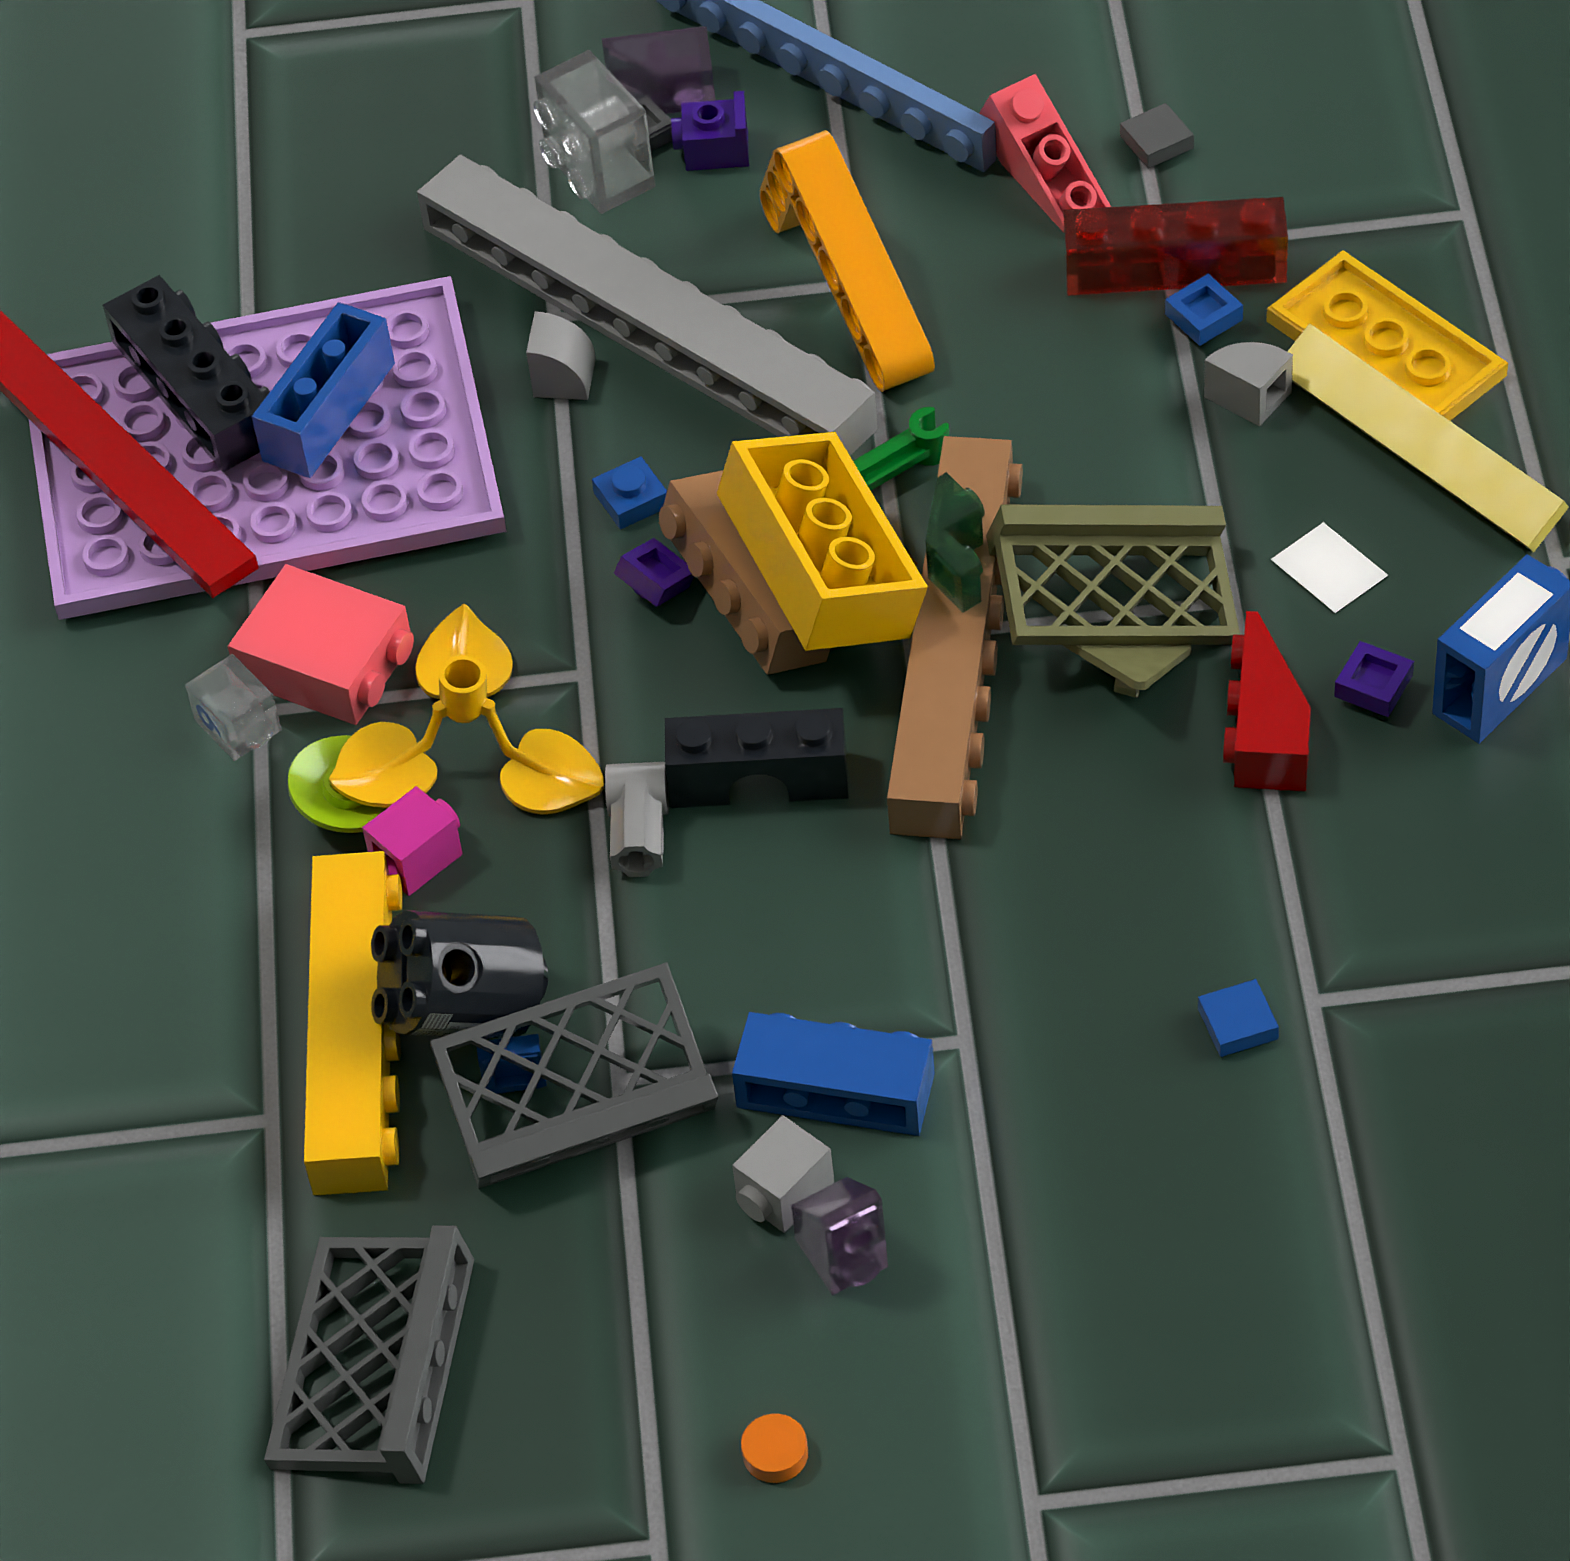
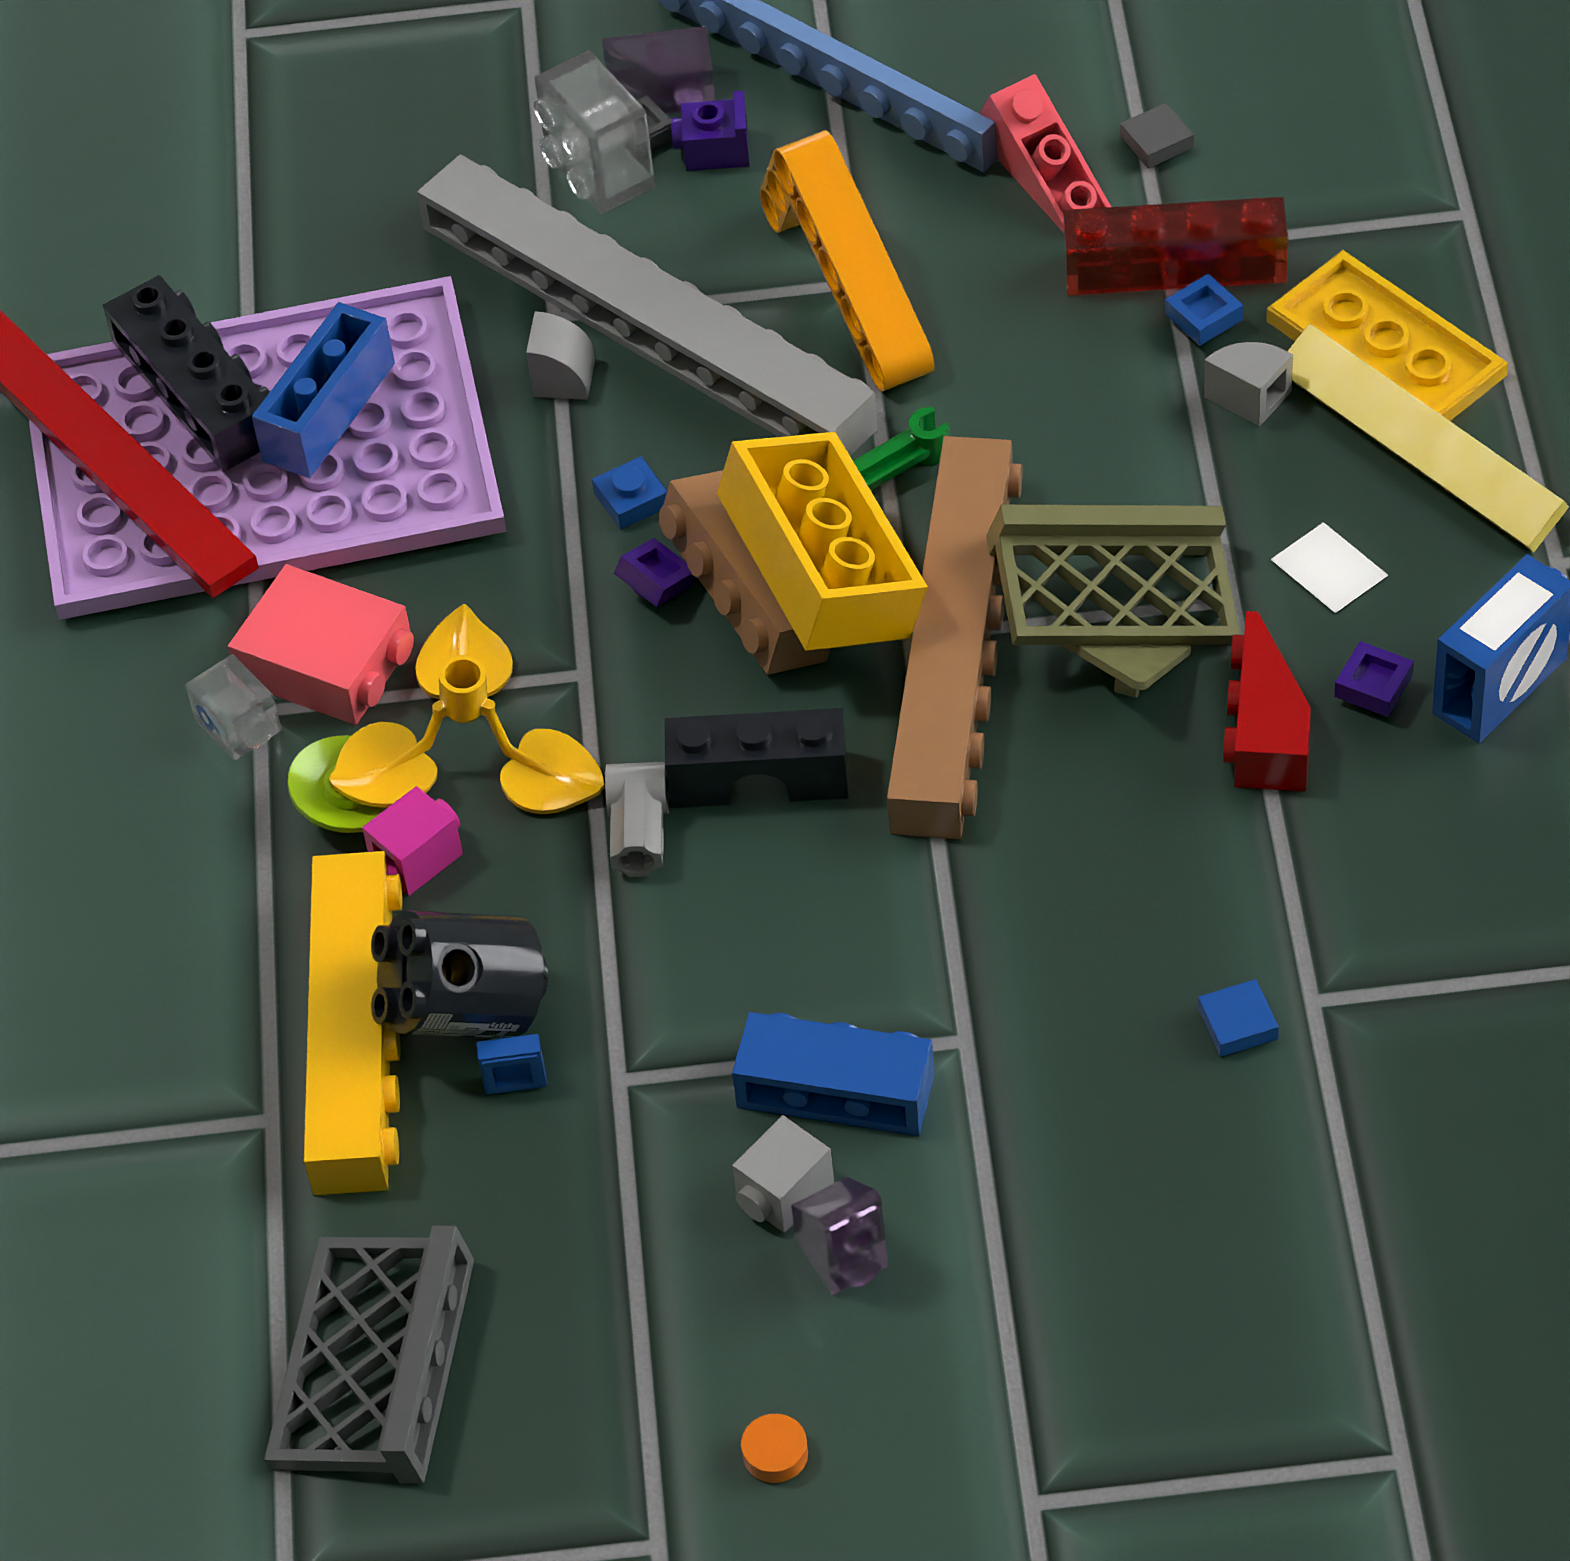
(589, 1126): dark grey fence -> none
(950, 540): clear green slope -> none

